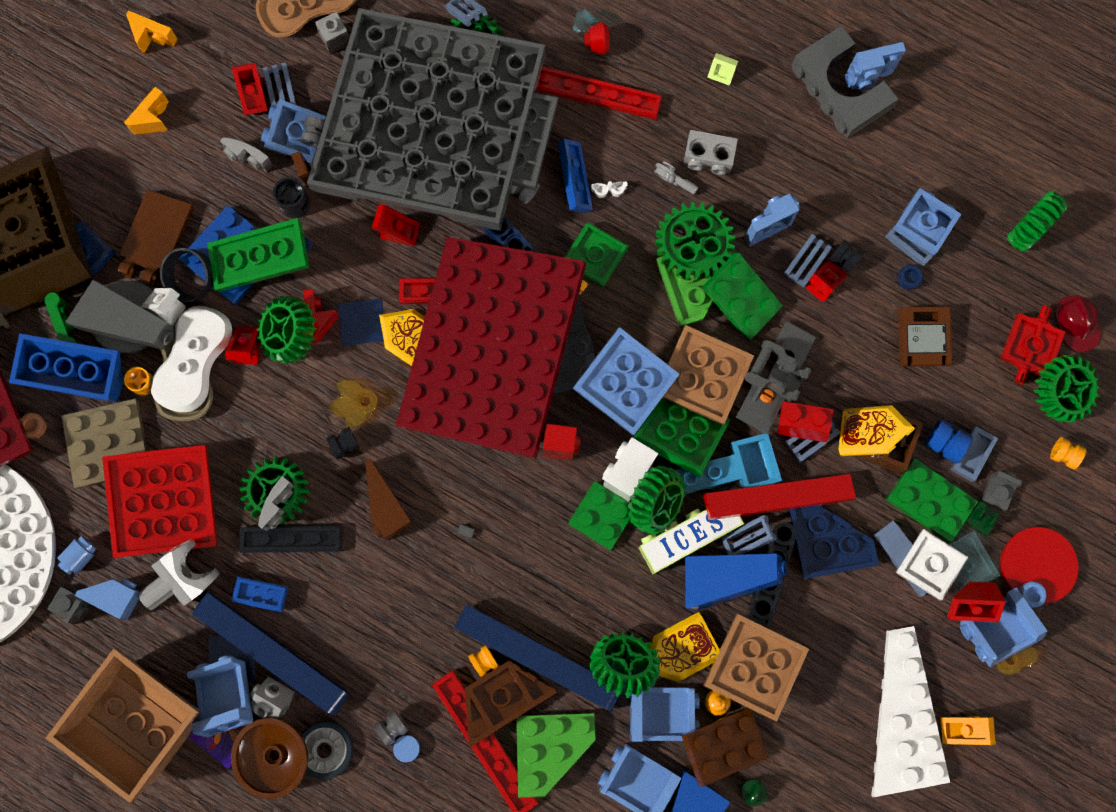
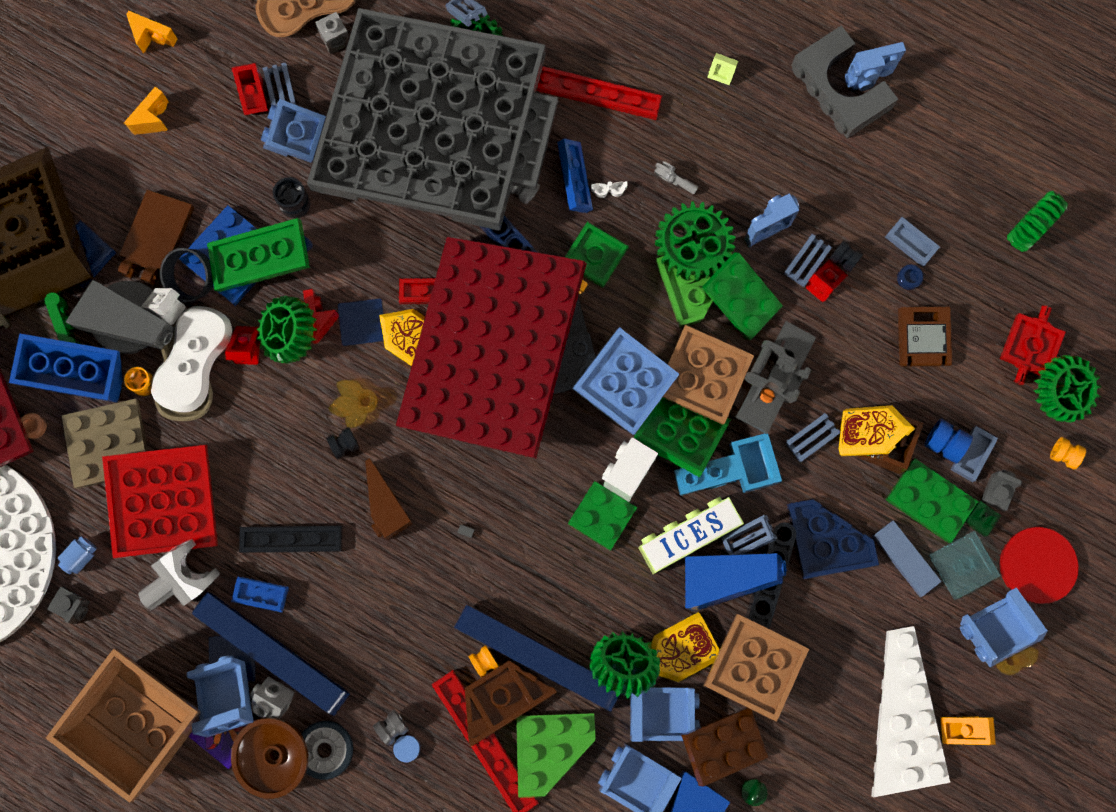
(112, 596): medium blue slope -> none
(242, 152): light grey slope -> none
(258, 477): green gear -> none
(271, 512): light grey slope -> none
(302, 166): reddish brown tile -> none
(313, 131): flat silver wheel -> none
(395, 226): red slope -> none
(561, 442): red brick -> none
(583, 21): clear light blue plate -> none
(597, 38): red cone -> none
(657, 499): green gear -> none
(710, 145): light grey brick -> none
(717, 703): light orange plate -> none
(779, 497): red tile -> none
(805, 421): red brick -> none
(927, 221): medium blue plate -> none
(932, 564): white tile -> none
(977, 603): red slope -> none
(1033, 593): medium blue tile -> none
(1079, 321): dark red piece -> none

